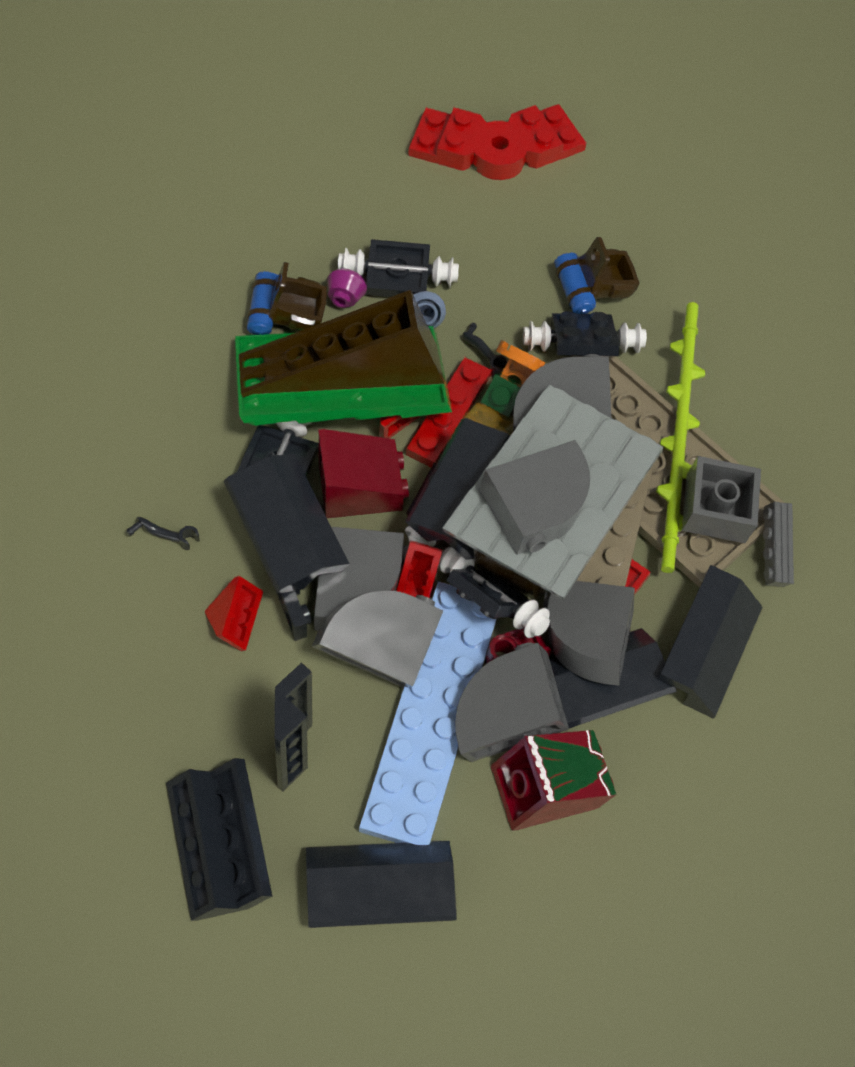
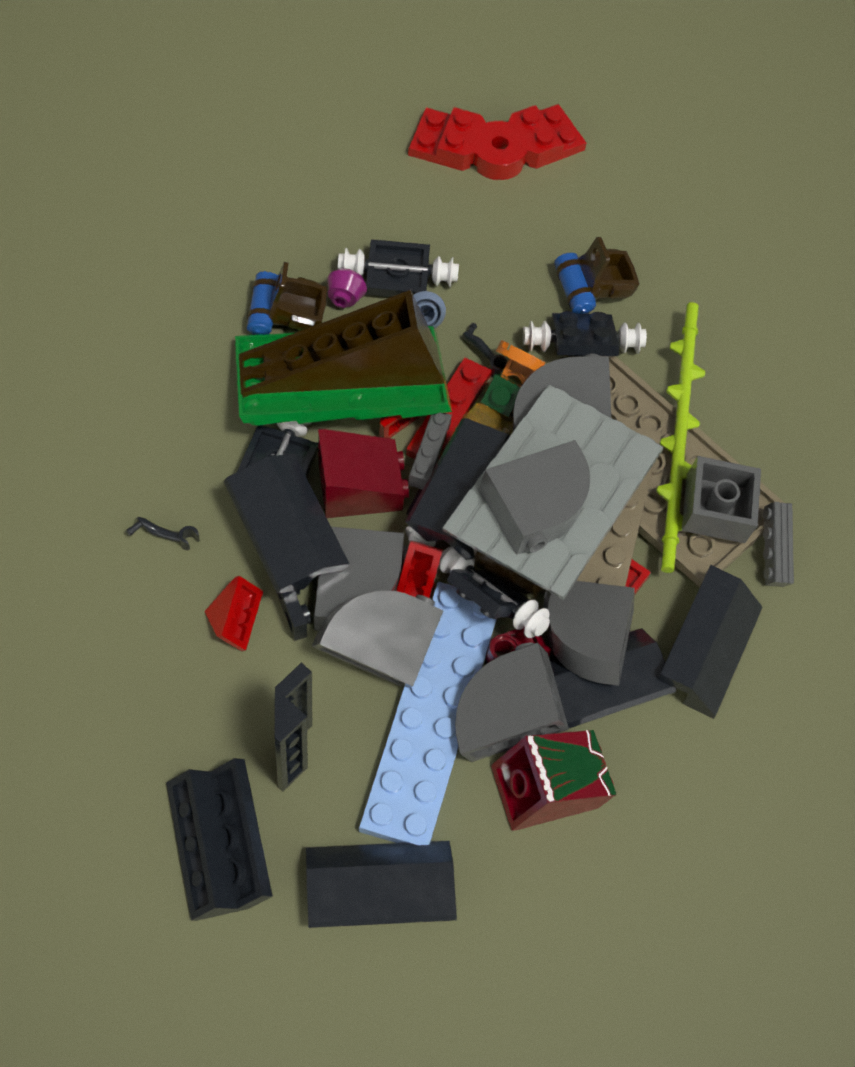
(429, 449): none -> dark grey piece

